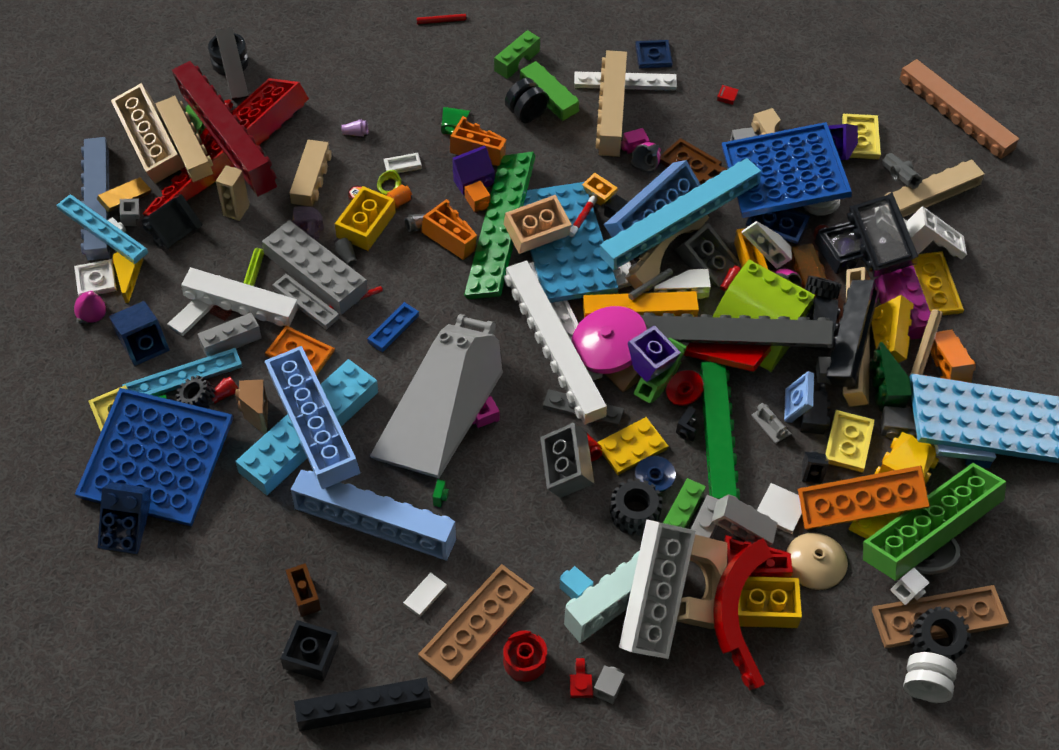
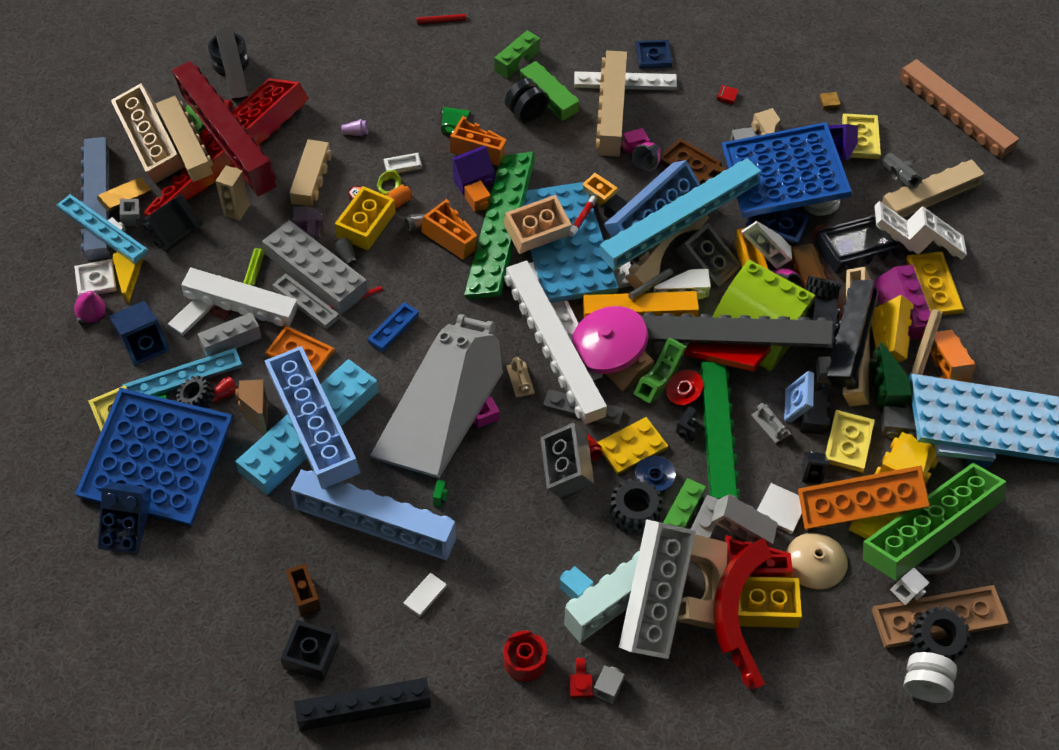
(476, 623): medium nougat plate -> none
(520, 378): none -> tan hinge
(652, 353): dark purple slope -> none
(729, 277): red cone -> none
(829, 100): none -> pearl gold tile
(882, 235): window -> none

